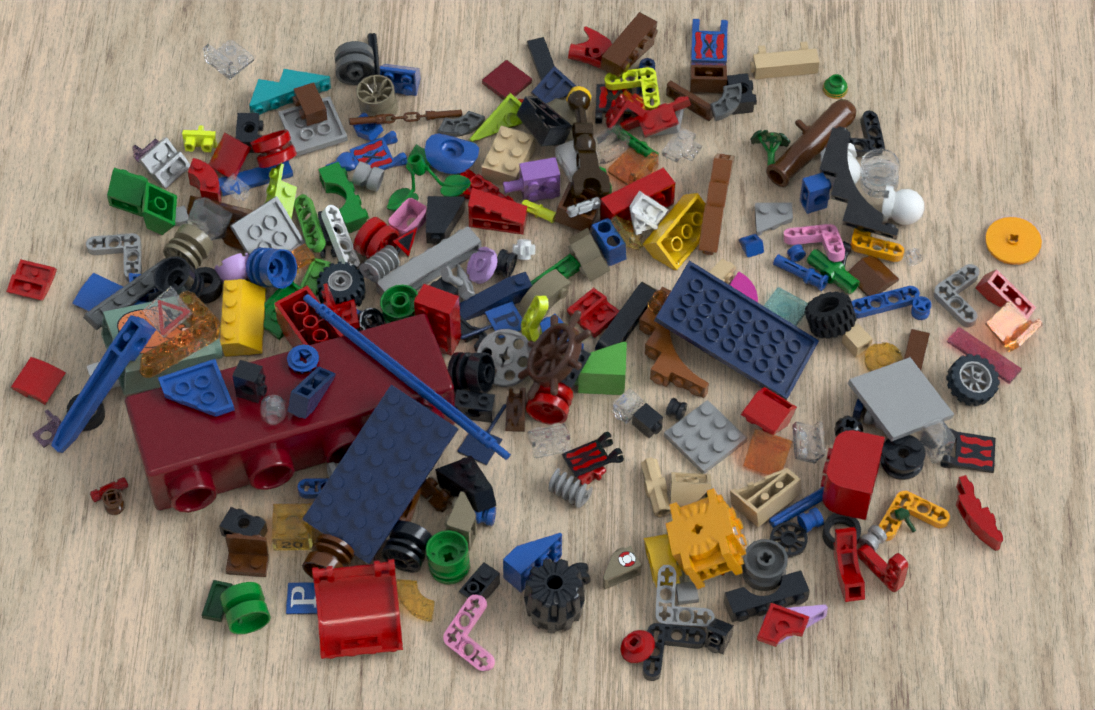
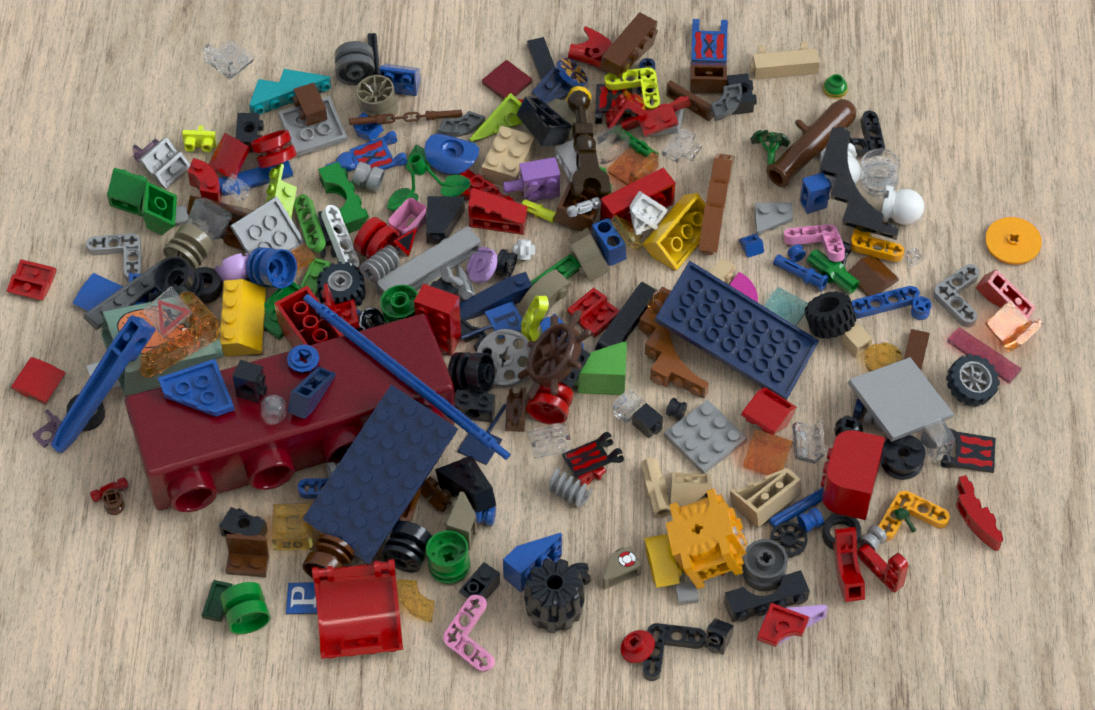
(571, 72): none -> tile
(675, 610): light grey beam -> none

